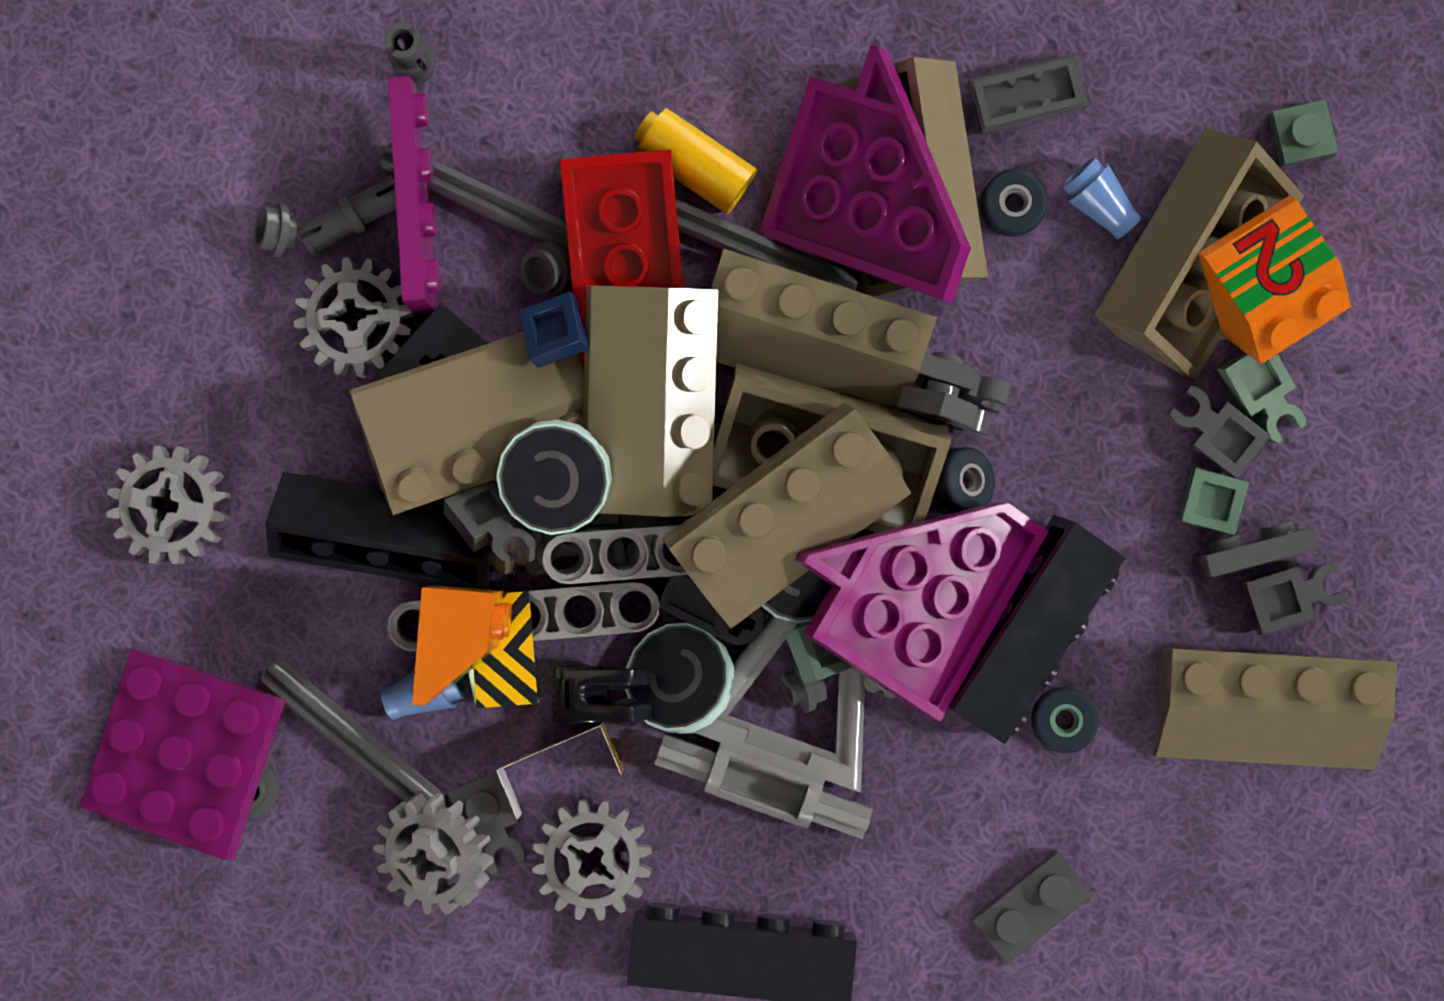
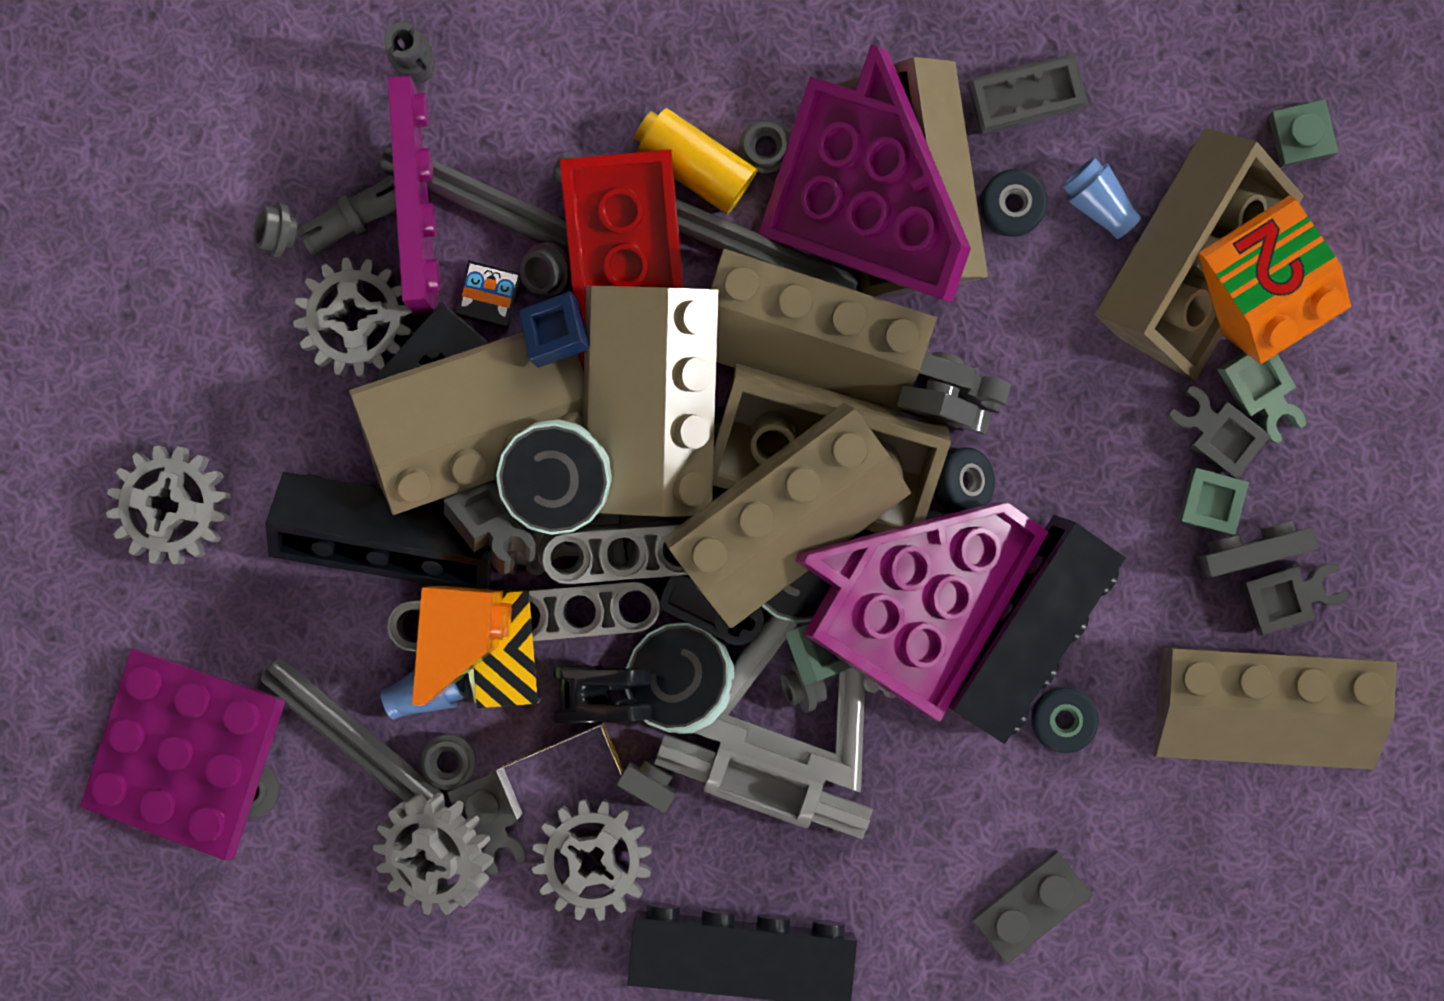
(430, 762): none -> dark grey plate
(488, 294): none -> tile
(649, 784): none -> dark grey plate
(759, 132): none -> dark grey plate

